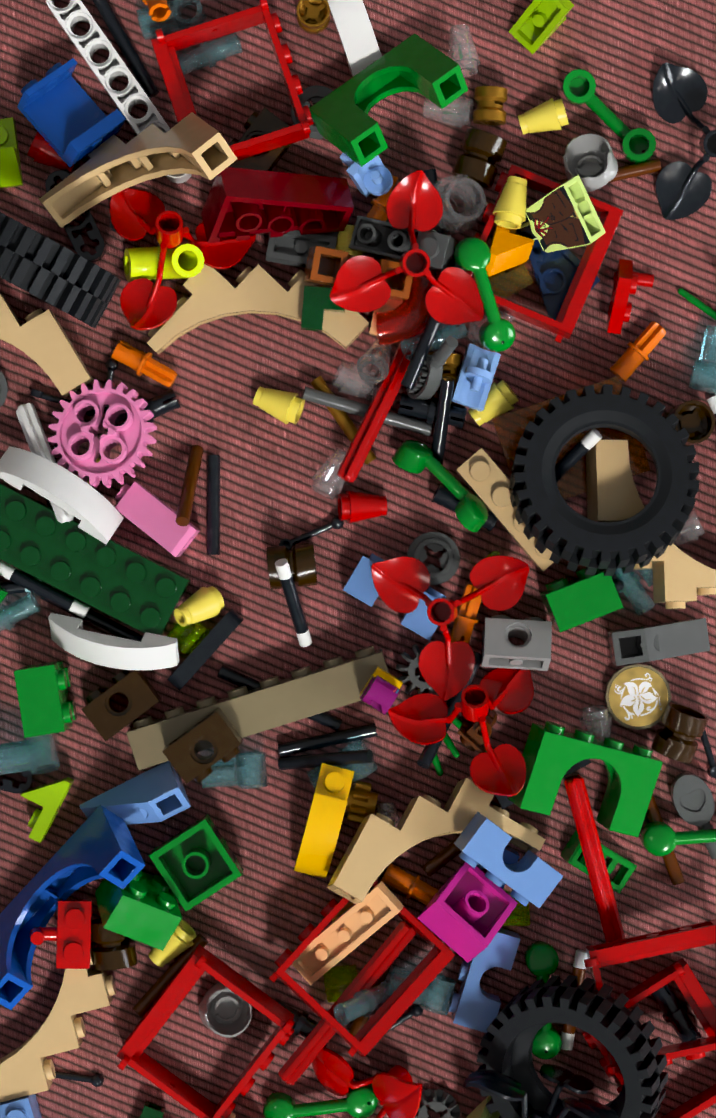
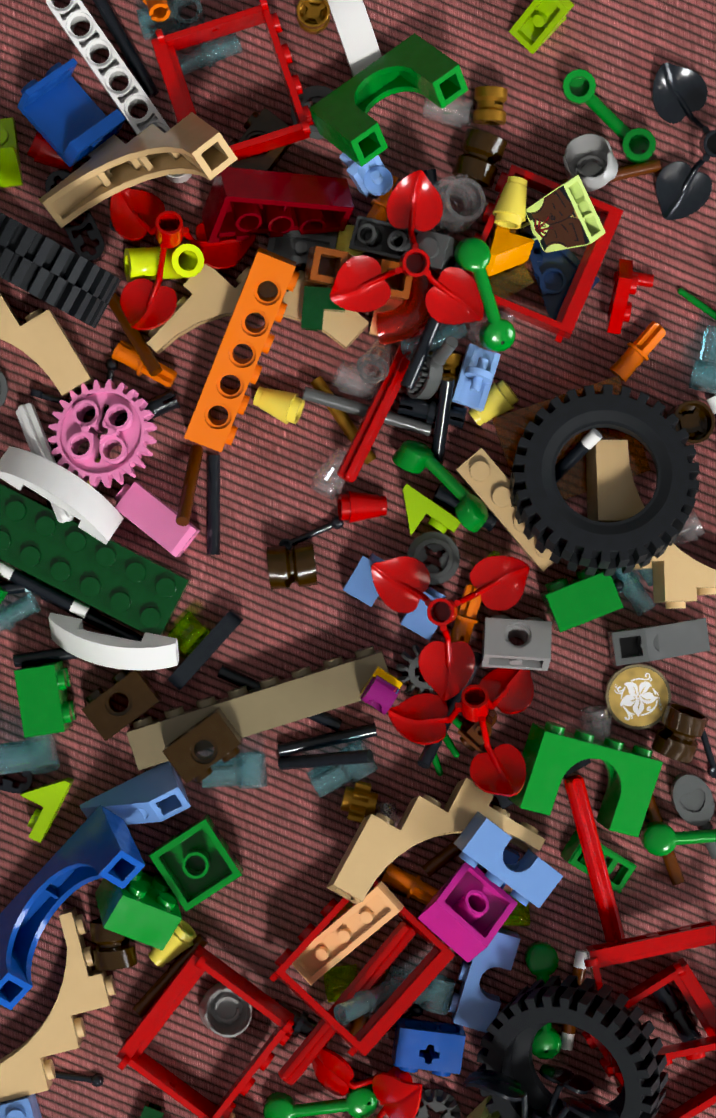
(41, 657): none -> black bar
(71, 934): red plate -> none
(135, 338): none -> reddish brown bar
(202, 426): none -> orange brick
(202, 605): light yellow cone -> none
(293, 602): black bar -> none
(324, 821): yellow arch -> none
(415, 1035): none -> blue brick
(418, 506): none -> lime slope
(463, 50): clear cone -> none
(544, 117): light yellow cone -> none

